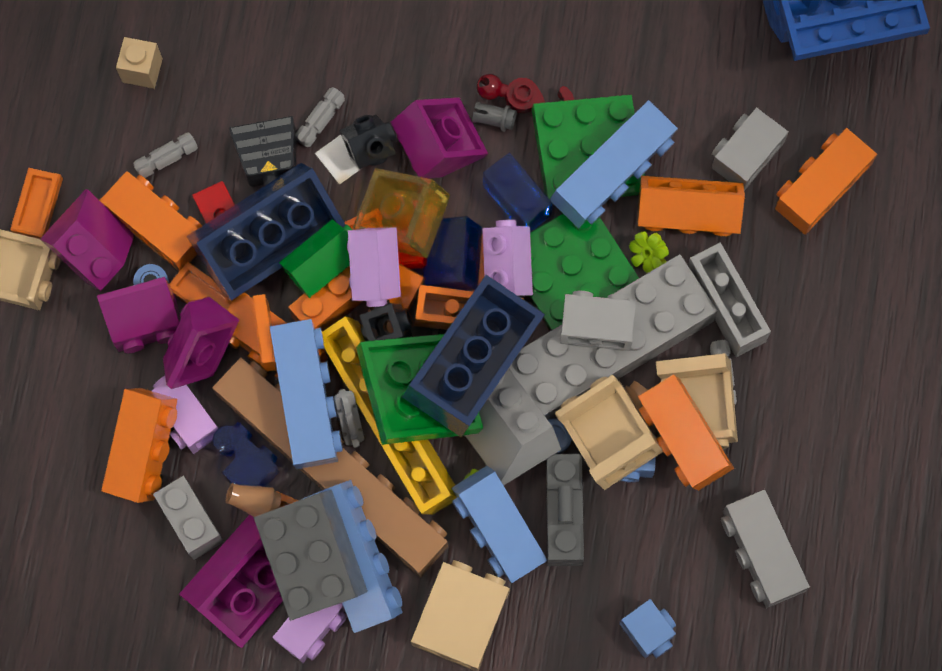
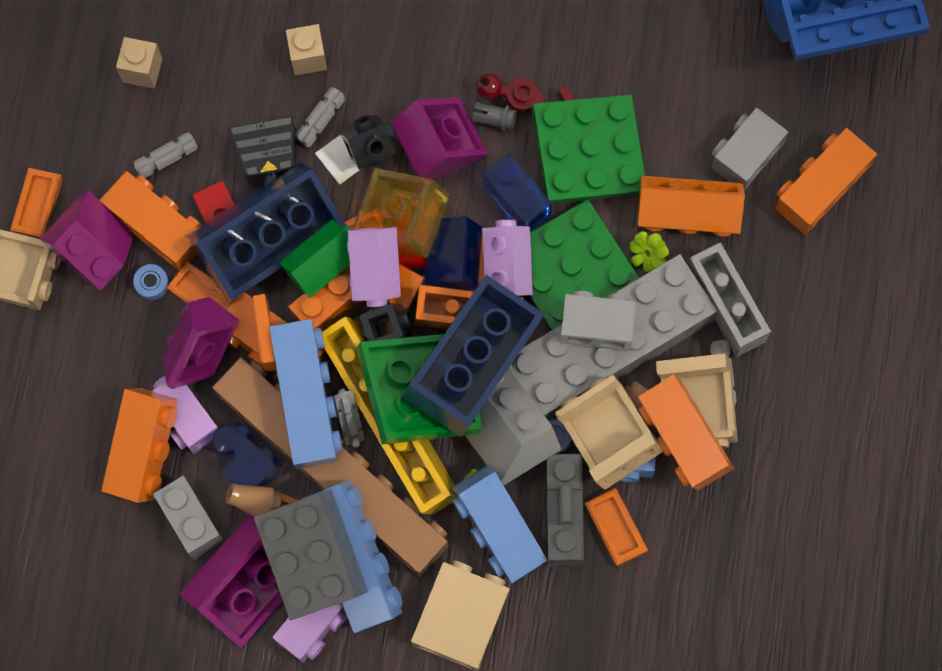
(140, 314): magenta slope -> none
(306, 49): none -> tan brick
(613, 164): medium blue brick -> none
(615, 527): none -> orange tile
(649, 629): medium blue brick -> none
(764, 549): light grey brick -> none

